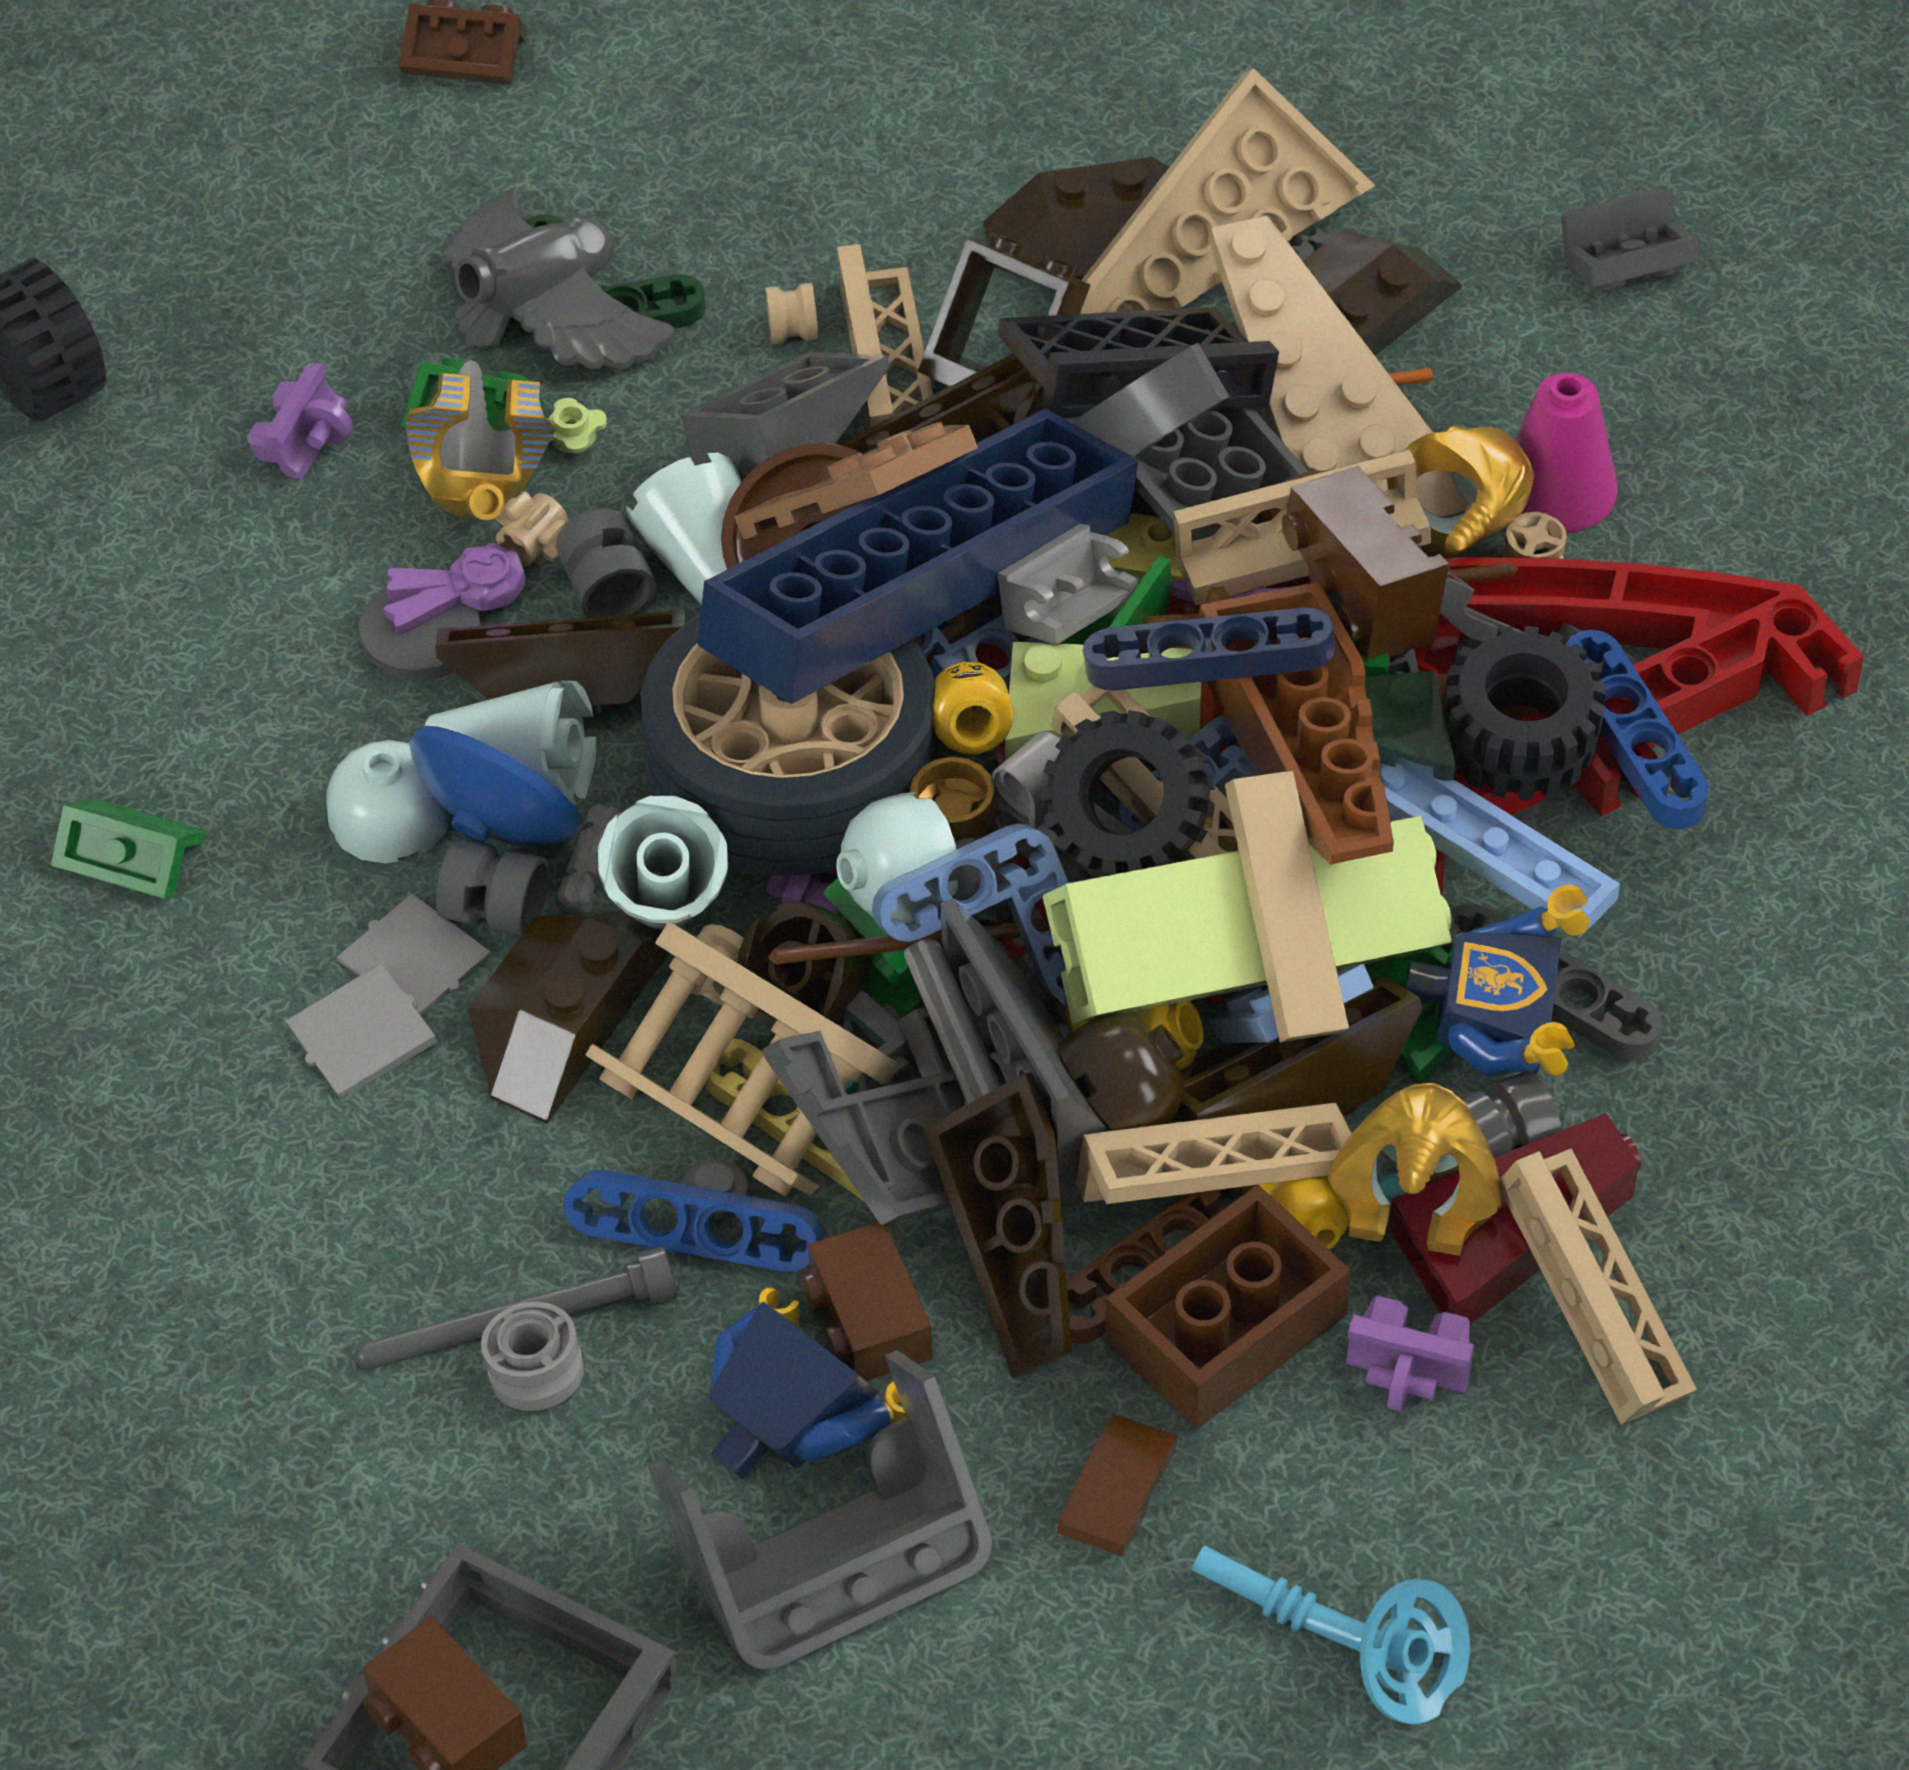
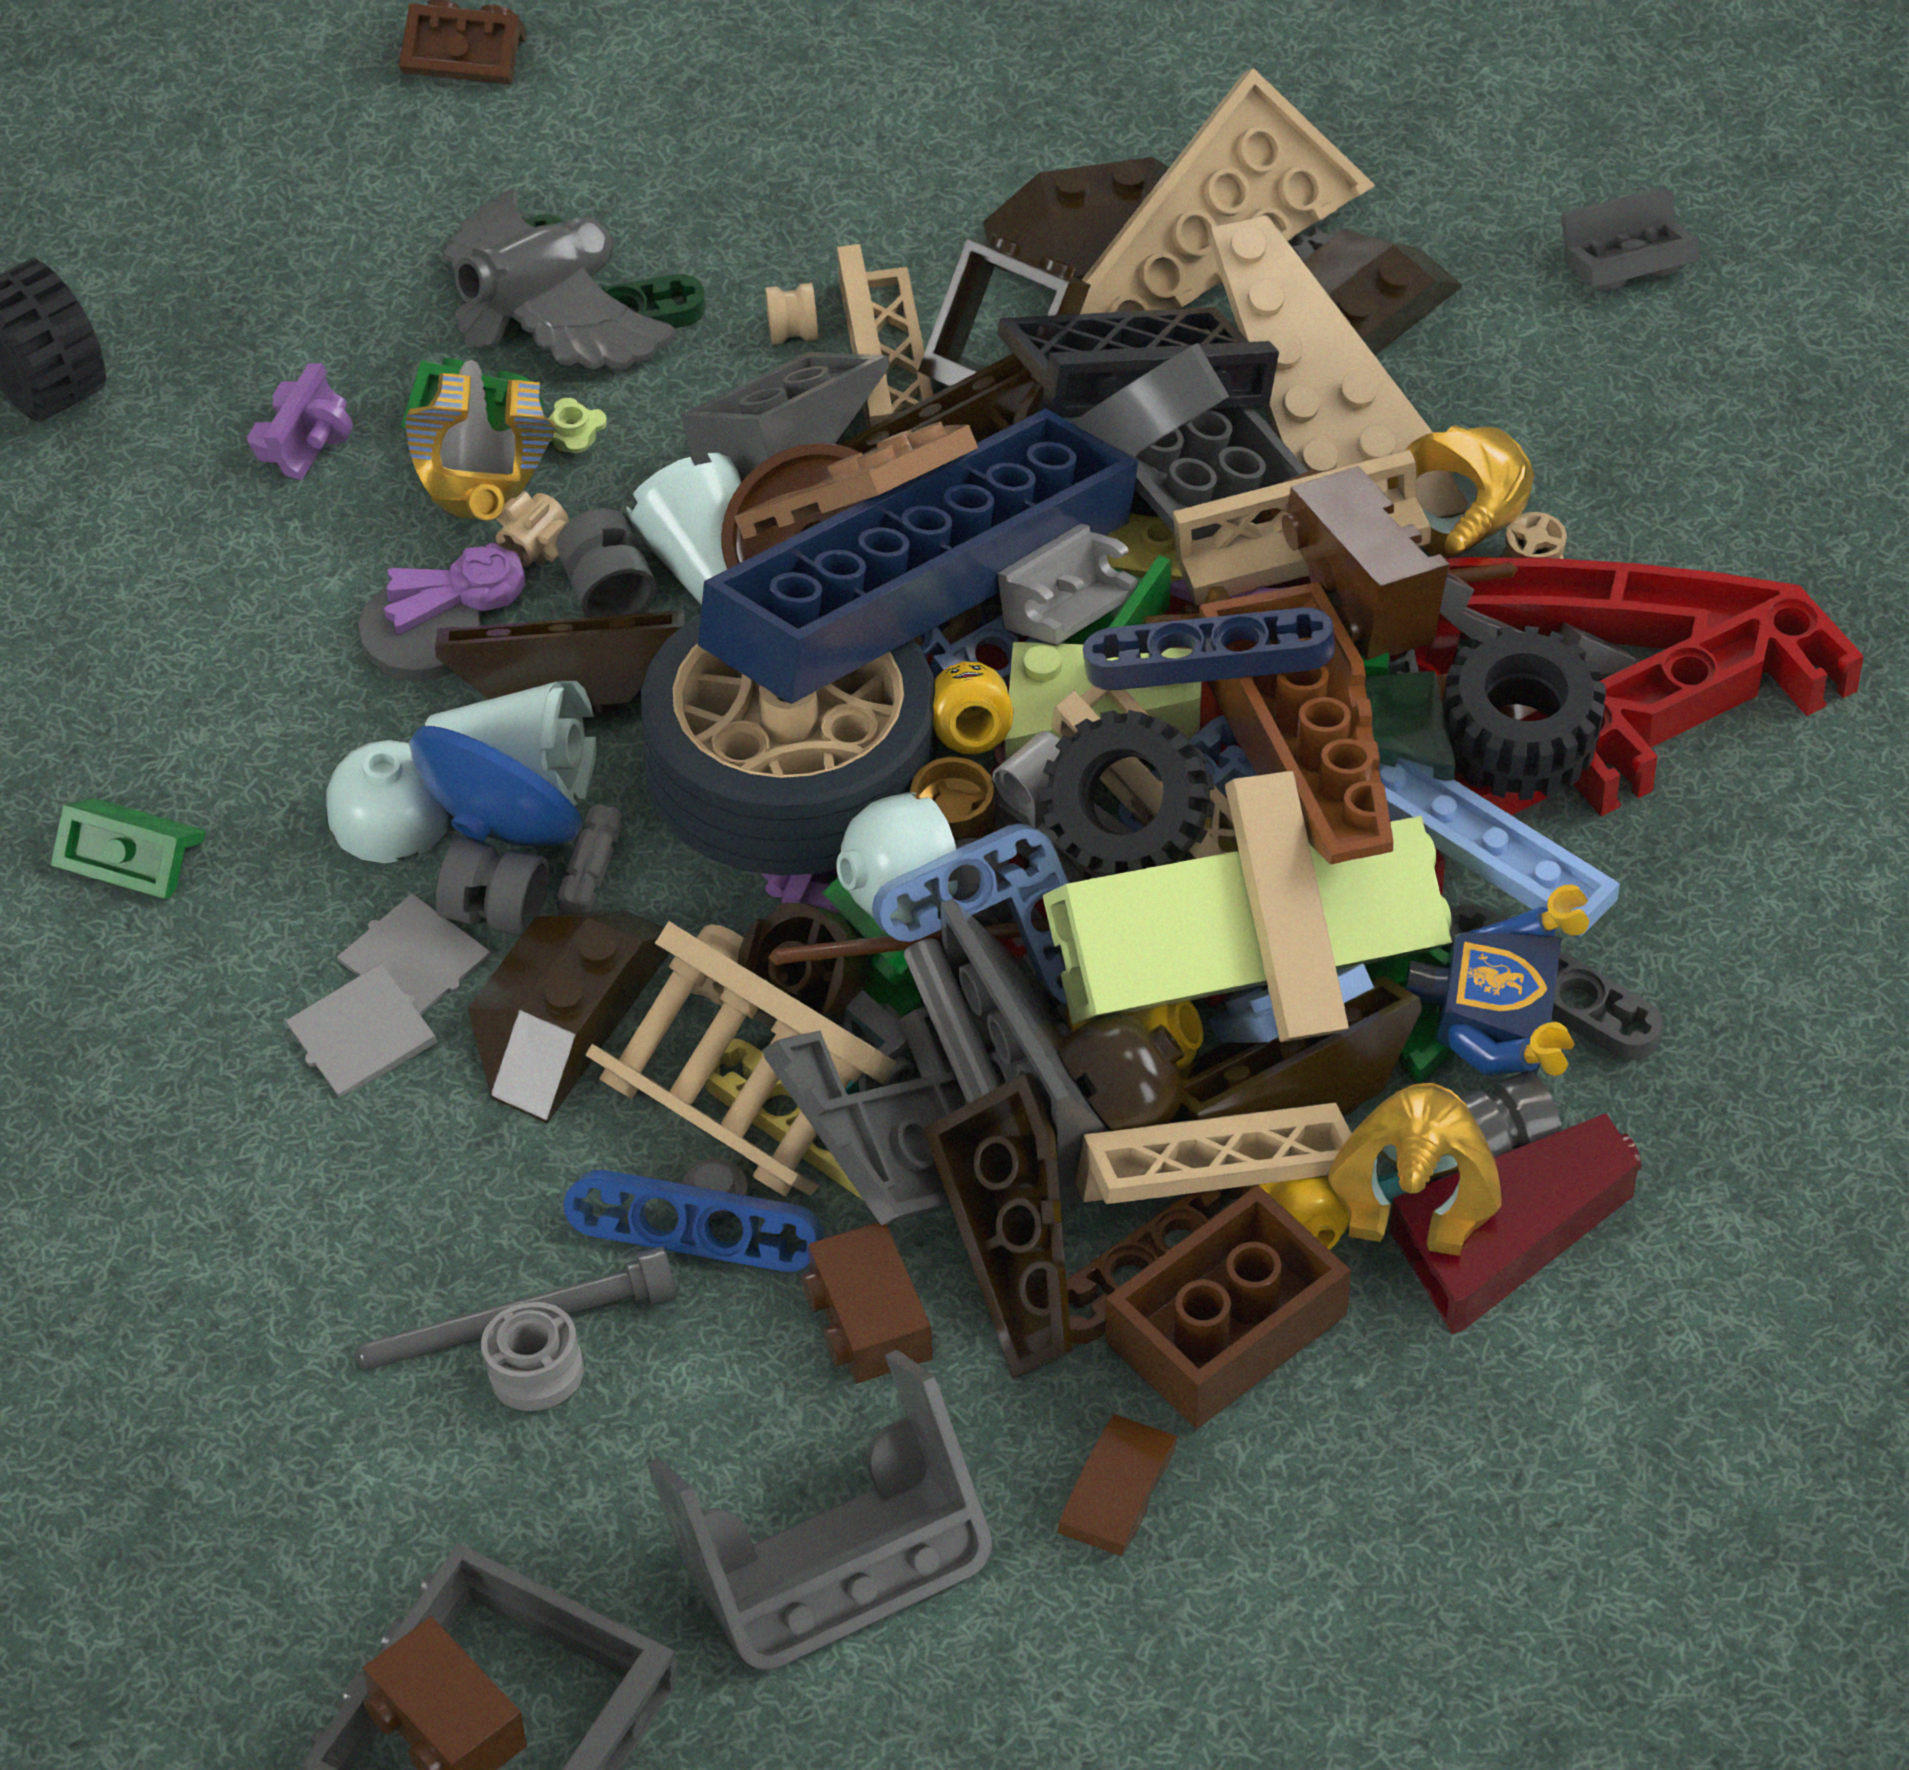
(662, 861): light aqua cone -> none
(789, 1392): dark blue torso -> none
(1389, 1648): medium azure dish -> none
(1408, 1358): medium lavender hips -> none
(1412, 376): orange piece -> none
(1568, 453): dark pink cone -> none
(1587, 1291): tan fence -> none
(1643, 725): blue beam -> none

